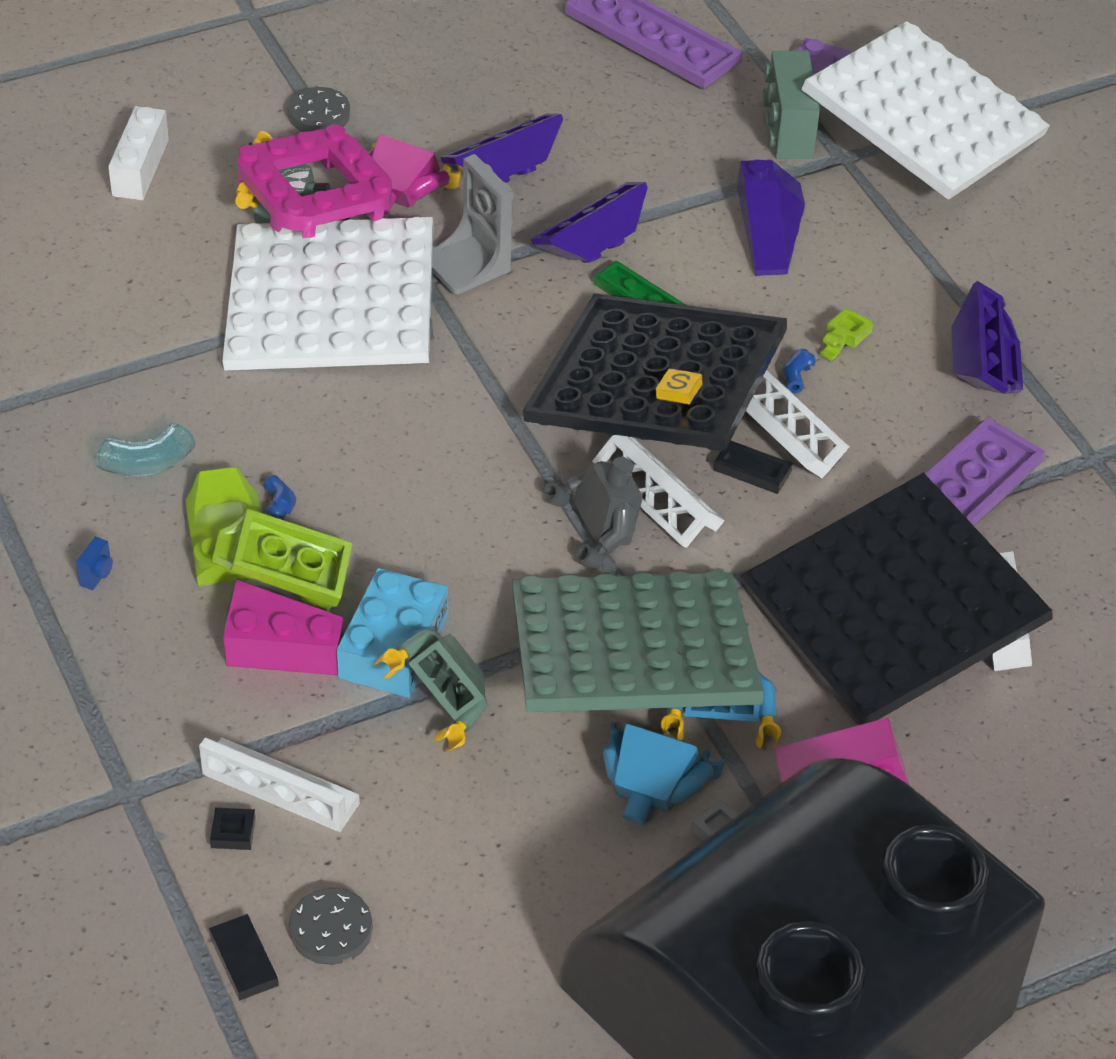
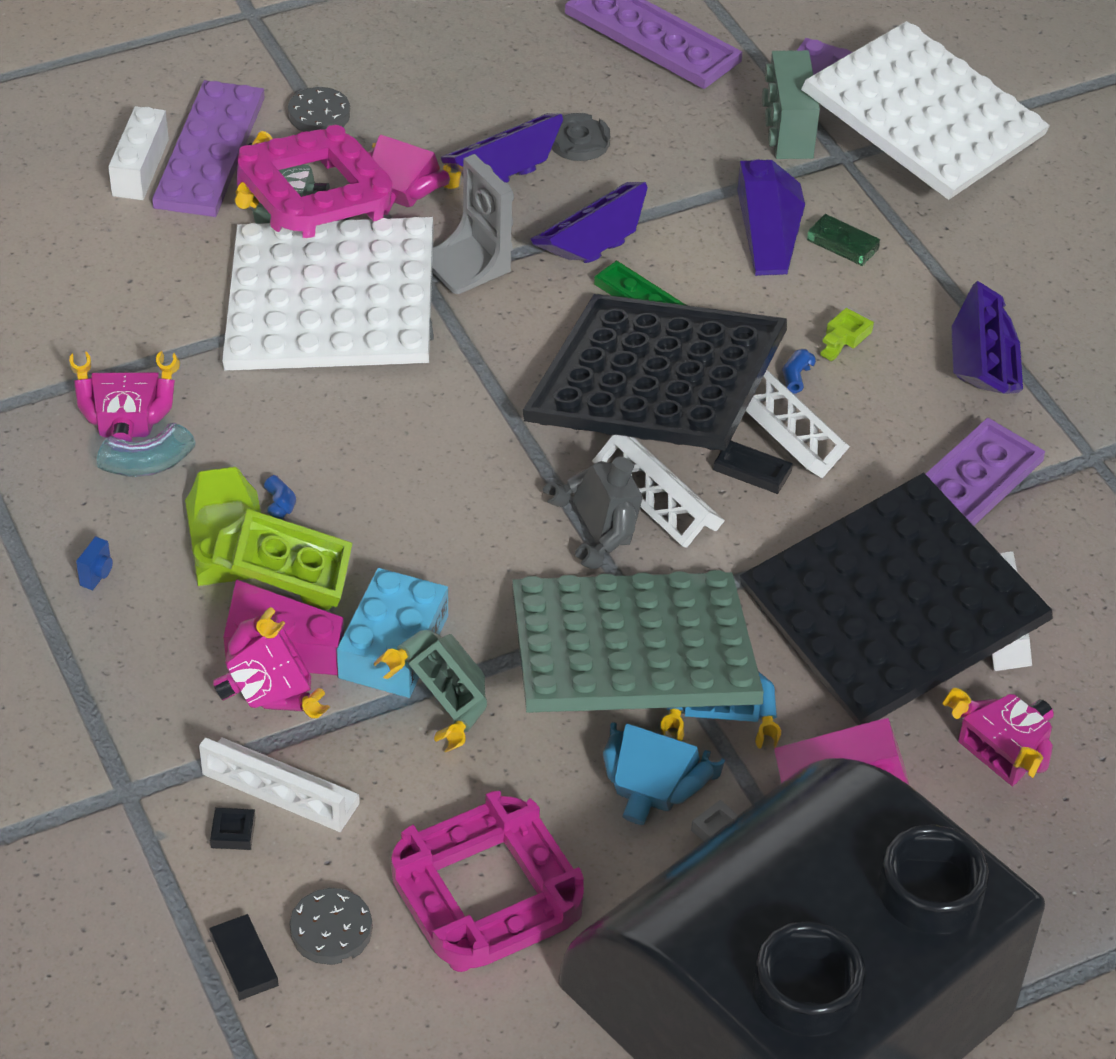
(125, 402): none -> dark pink torso
(208, 148): none -> medium lavender plate
(268, 669): none -> dark pink torso
(441, 920): none -> dark pink plate
(581, 137): none -> dark grey tile
(679, 386): yellow tile -> none
(843, 239): none -> clear green plate
(1005, 733): none -> dark pink torso

